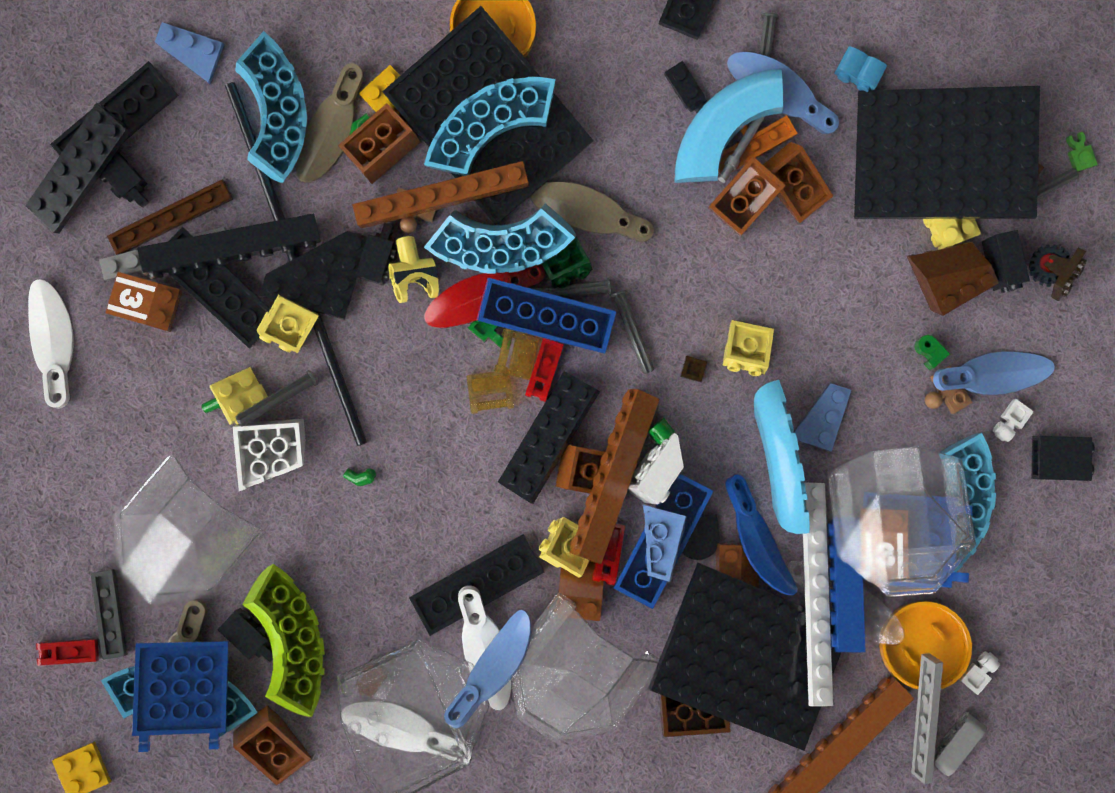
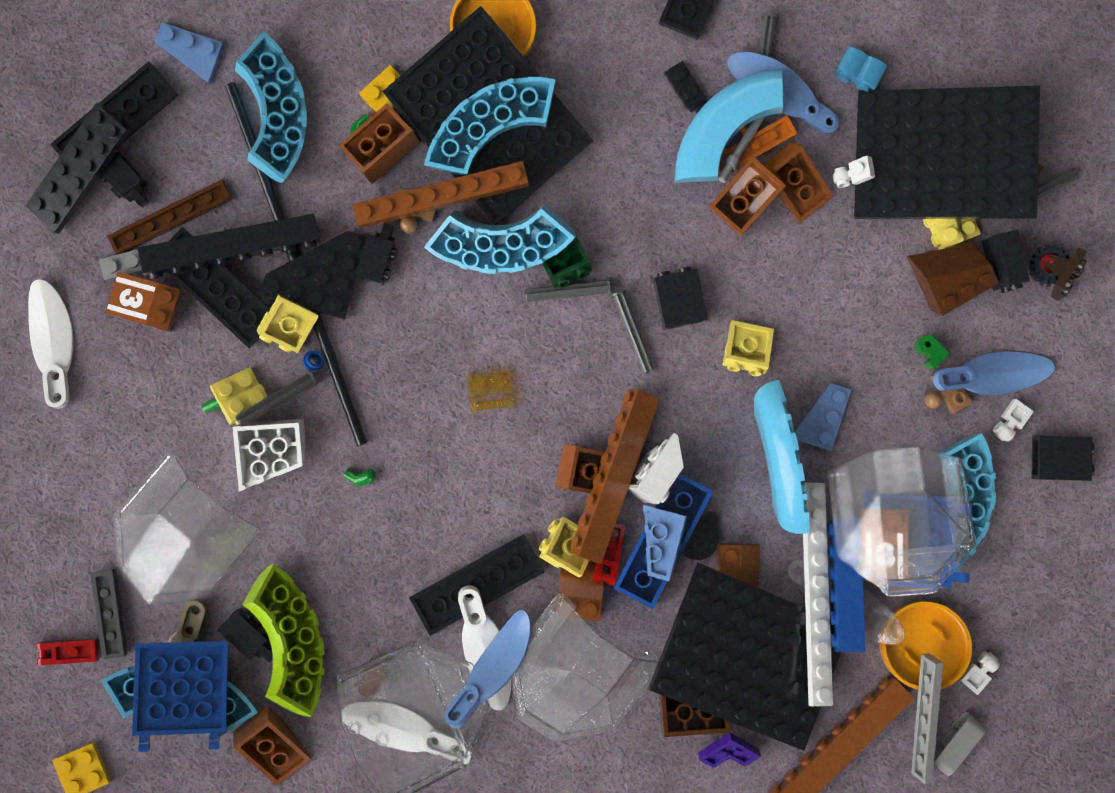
(317, 357): none -> blue plate
(329, 127): dark tan plant -> none
(412, 270): light yellow connector -> none
(463, 300): red plant -> none
(485, 331): green plate -> none
(522, 354): clear yellow plate -> none
(544, 368): red plate -> none
(546, 315): blue brick -> none
(548, 437): black plate -> none
(590, 210): dark tan plant -> none
(661, 431): green leg -> none
(680, 298): none -> black brick
(693, 369): dark brown plate -> none
(729, 748): none -> dark purple plate
(757, 538): blue plant -> none
(859, 172): none -> white plate
(1082, 156): bright green plate -> none

